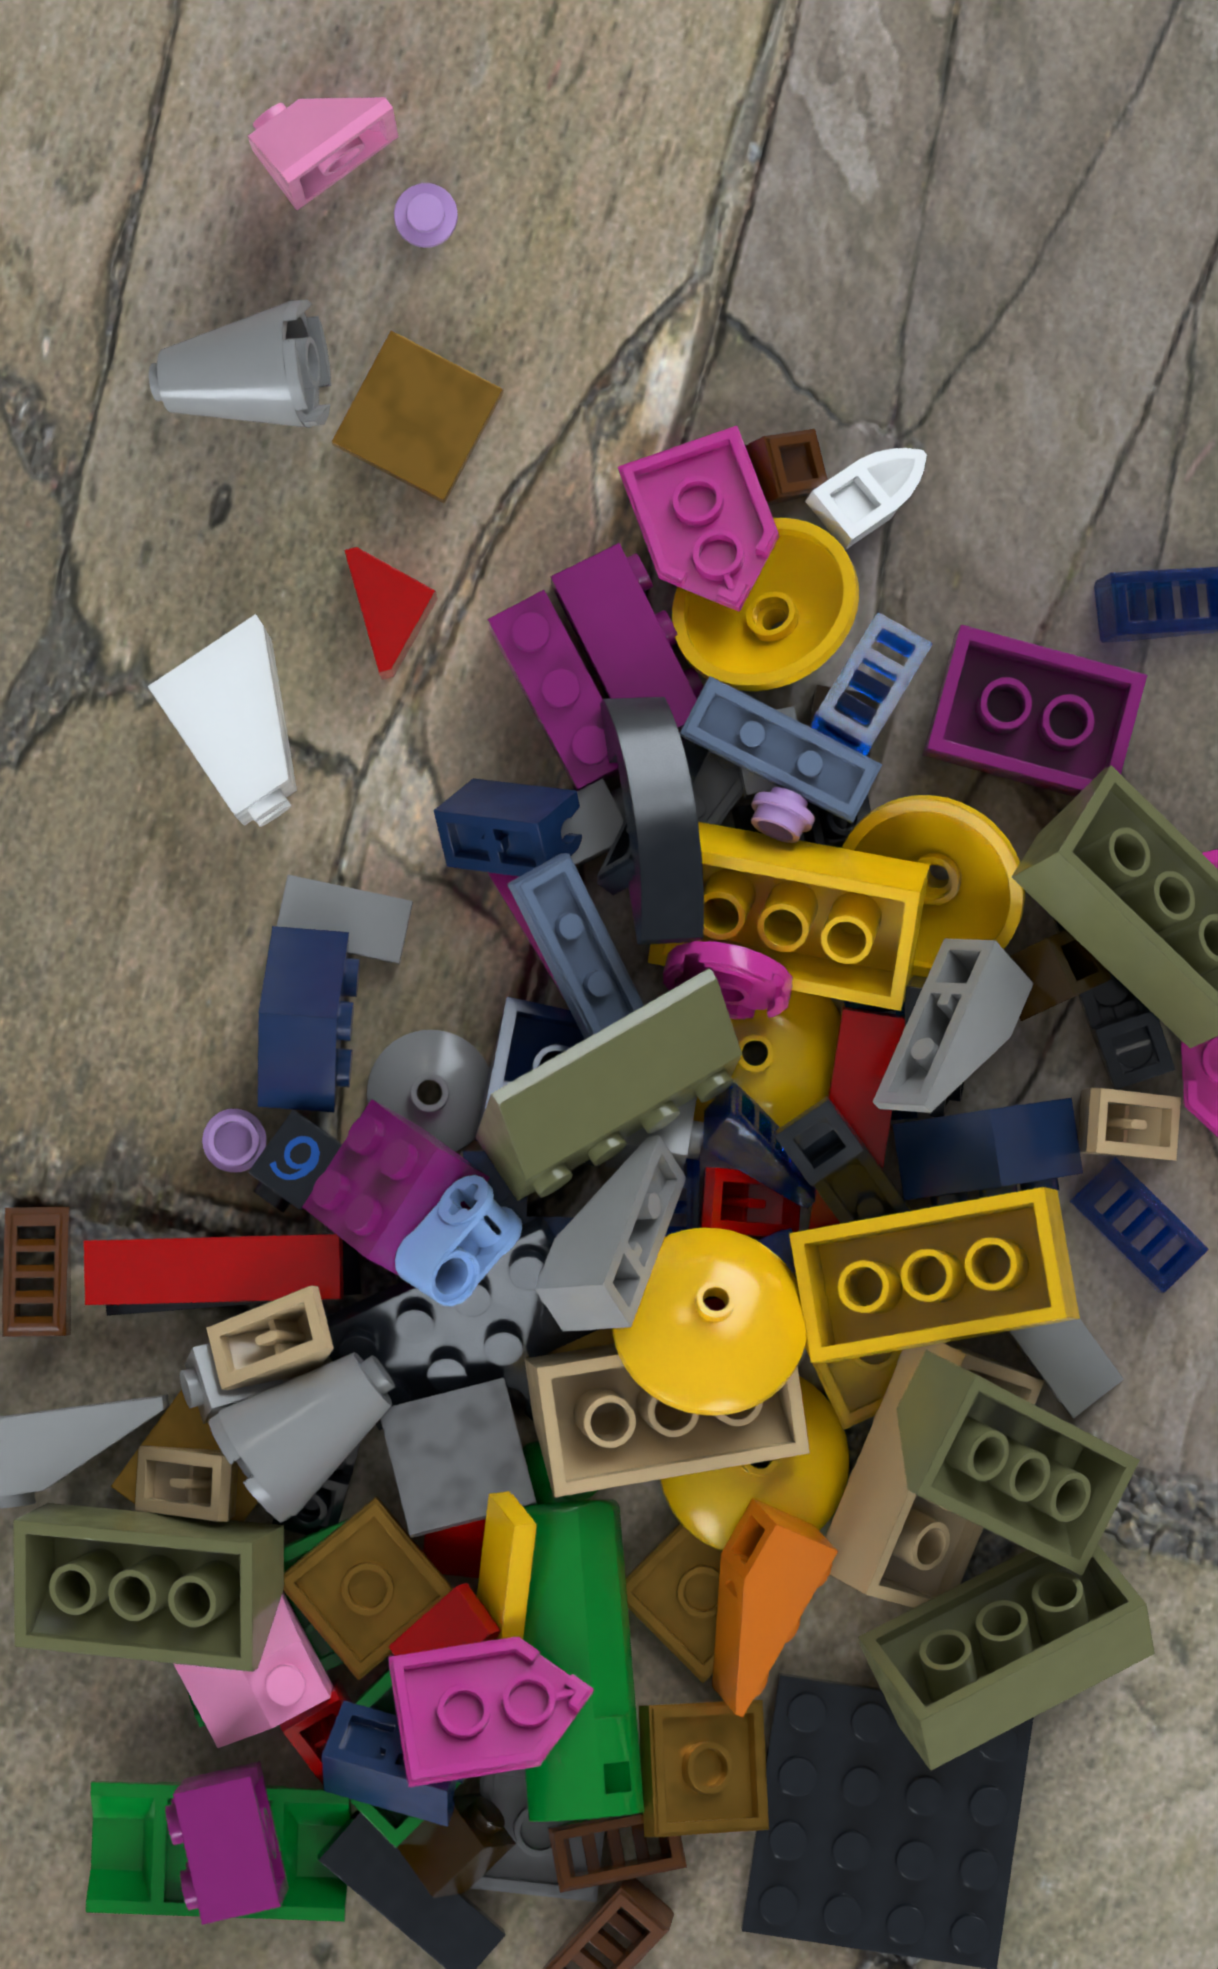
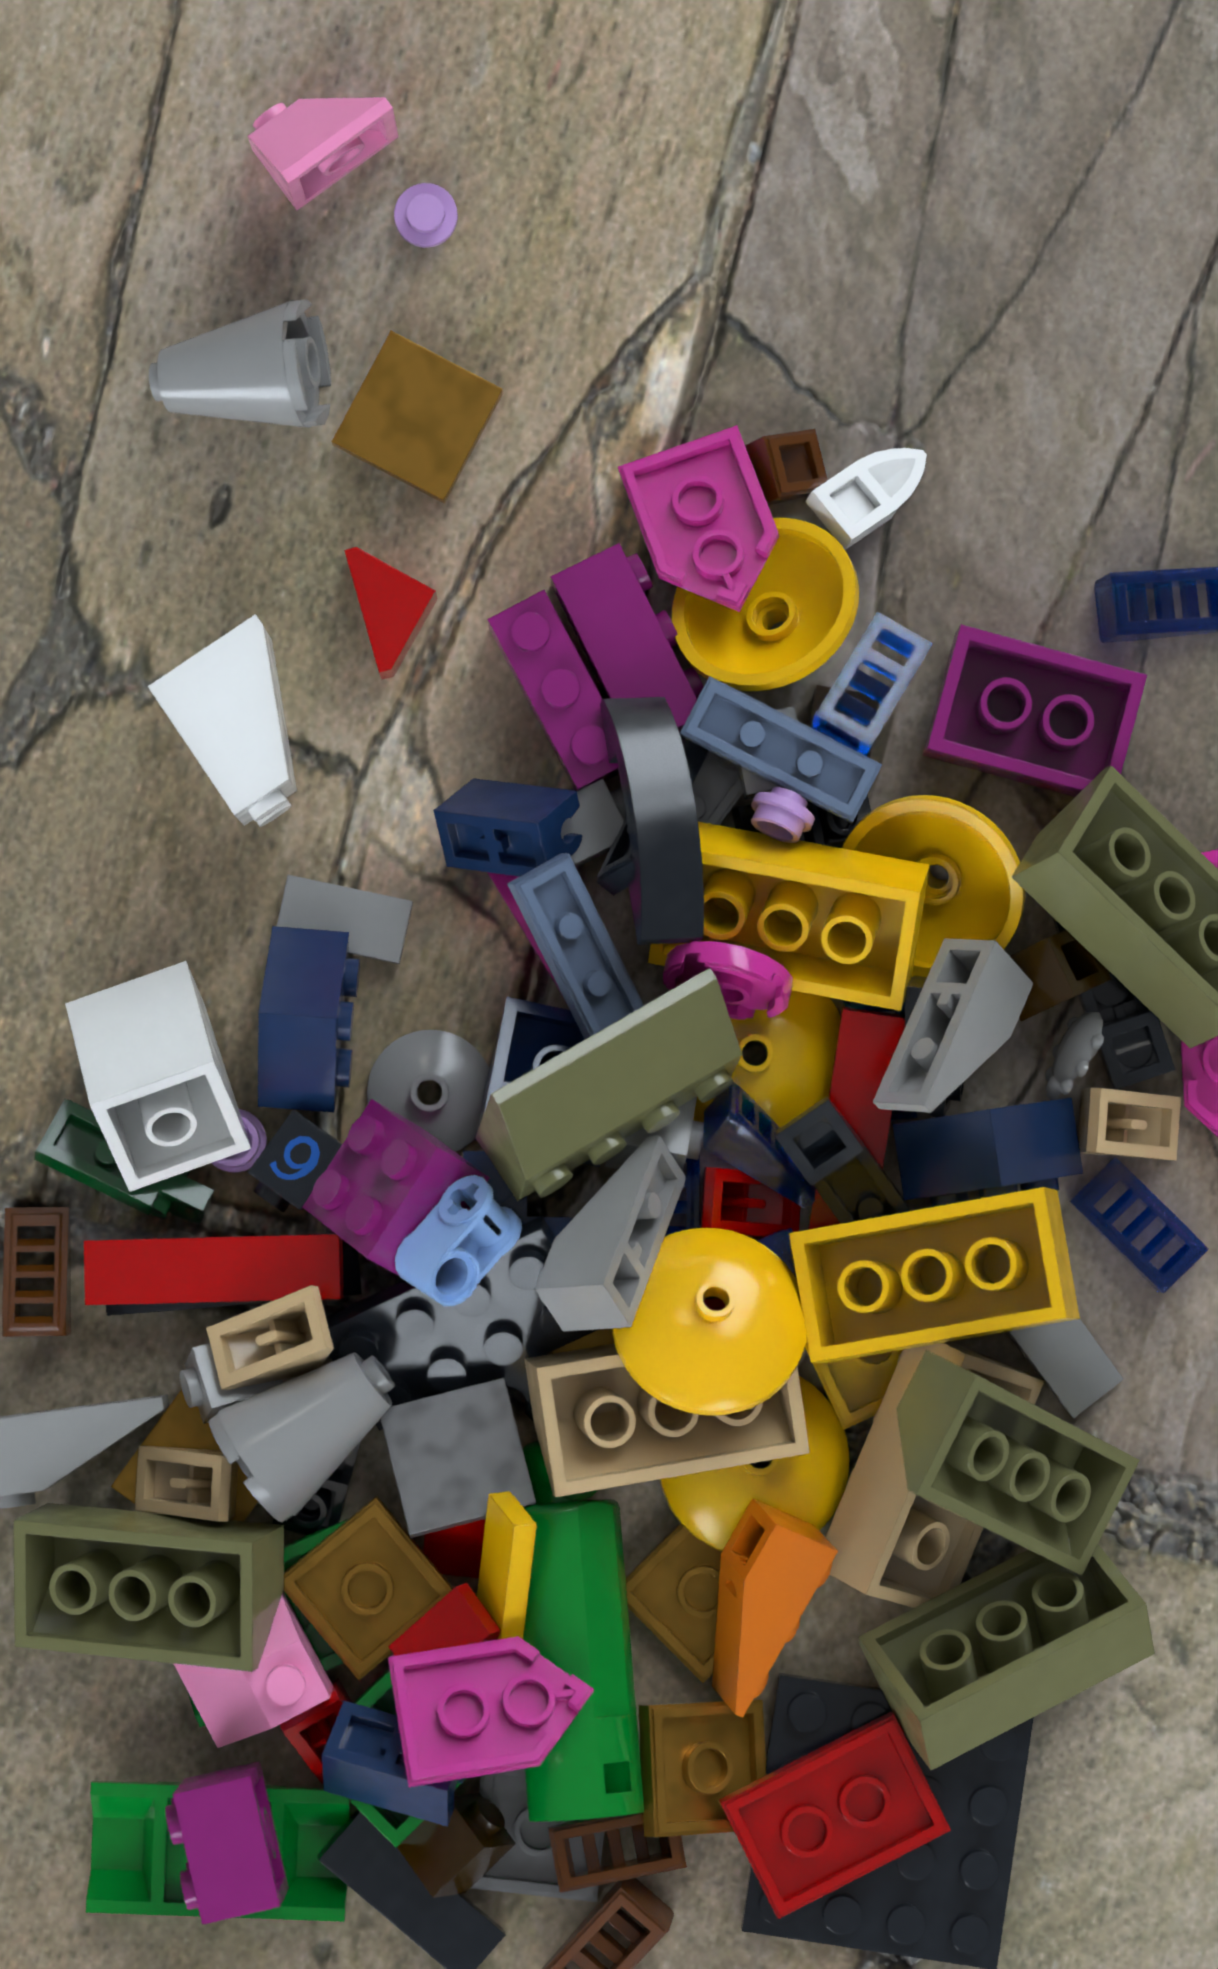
(81, 1152): none -> dark green hinge
(156, 1076): none -> white slope
(834, 1815): none -> red tile
(1074, 1053): none -> light grey piece

